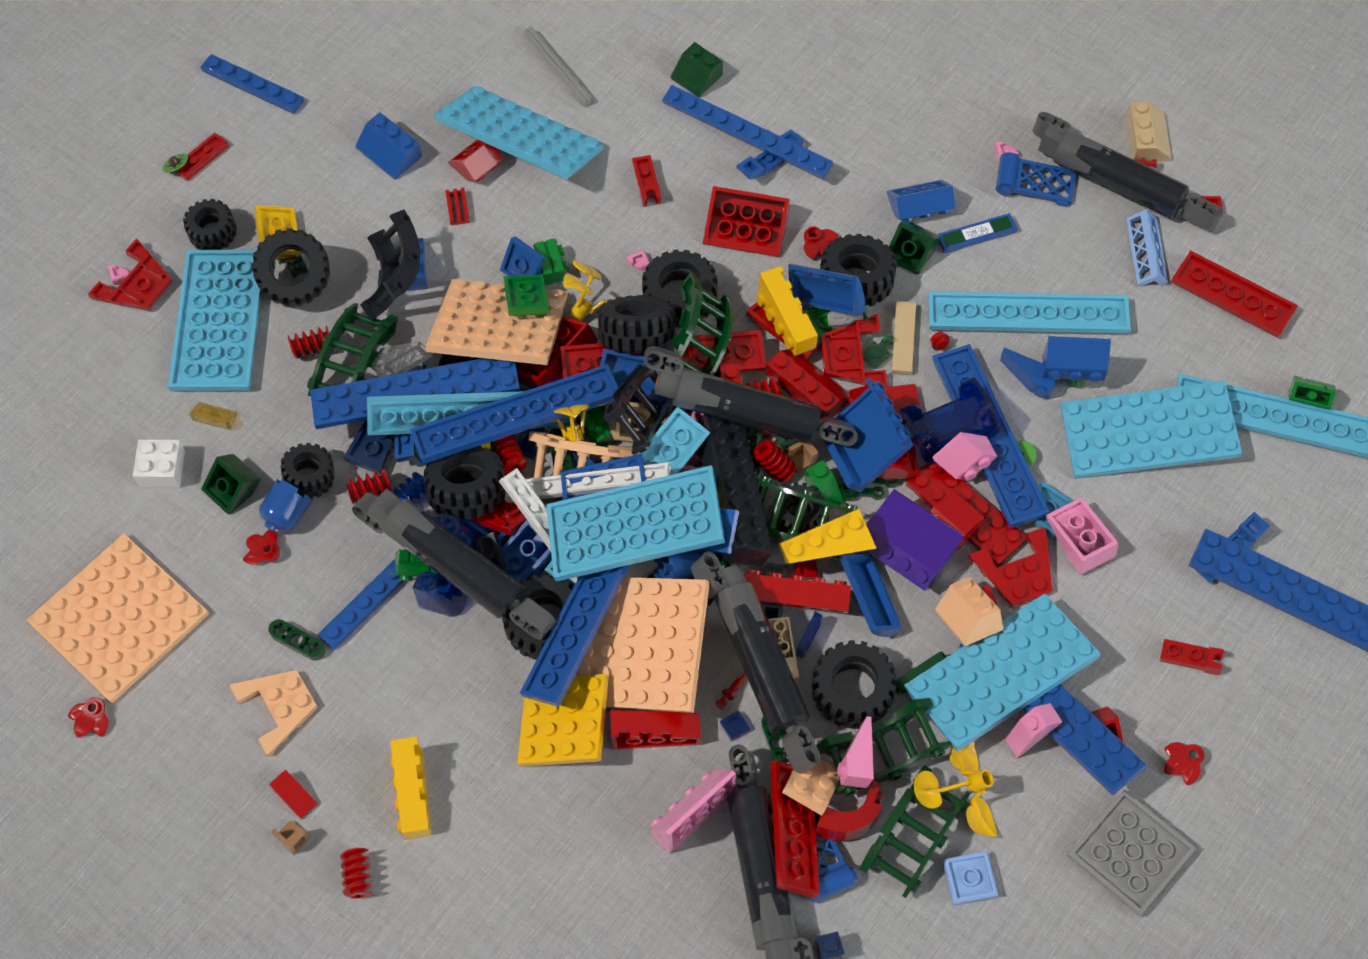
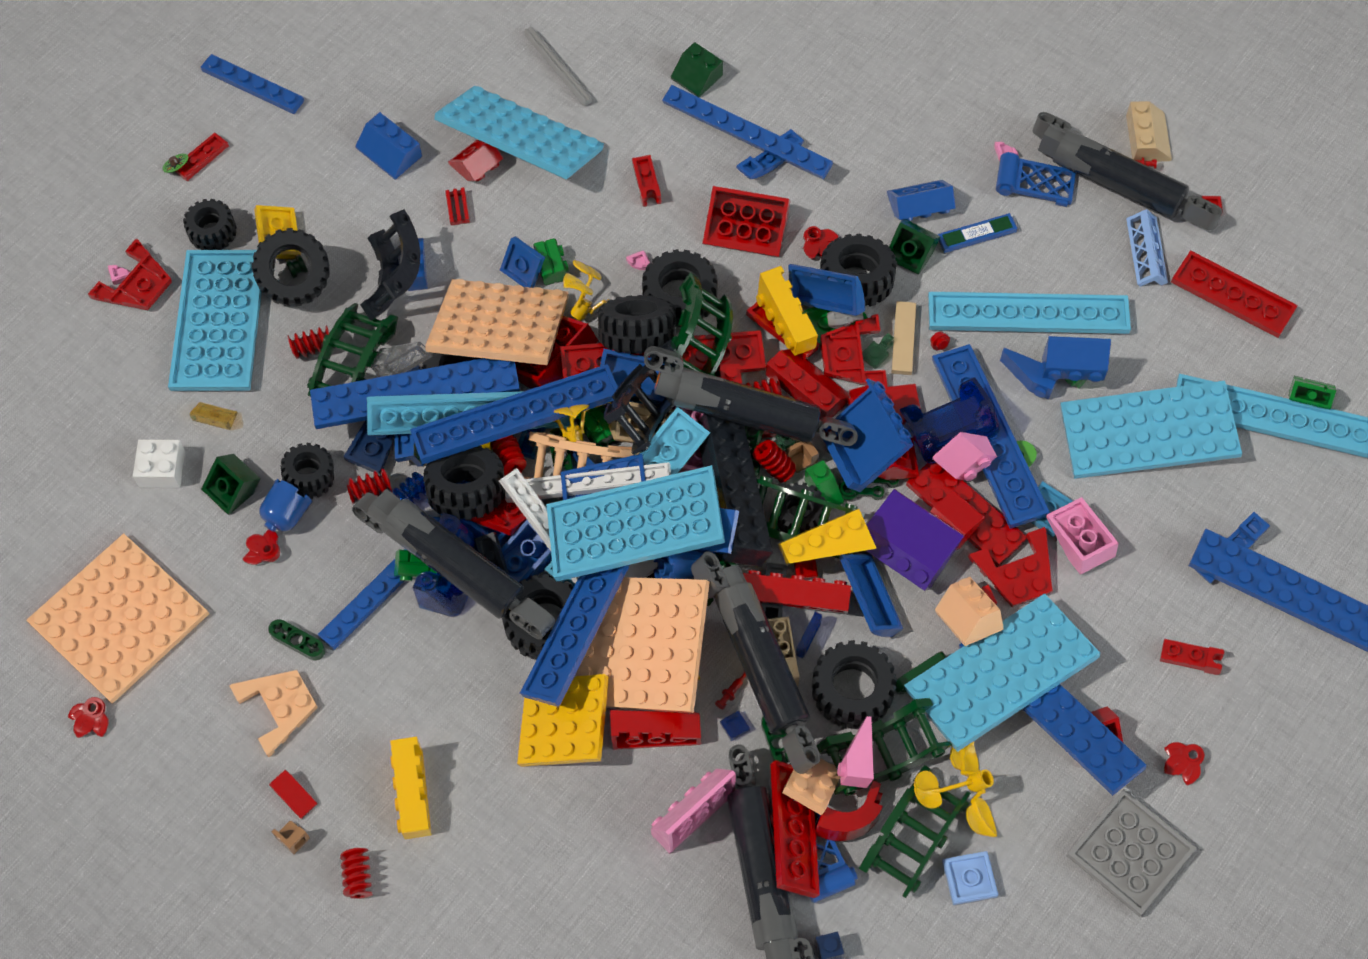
(525, 295): green plate -> none
(1032, 728): bright pink slope -> none

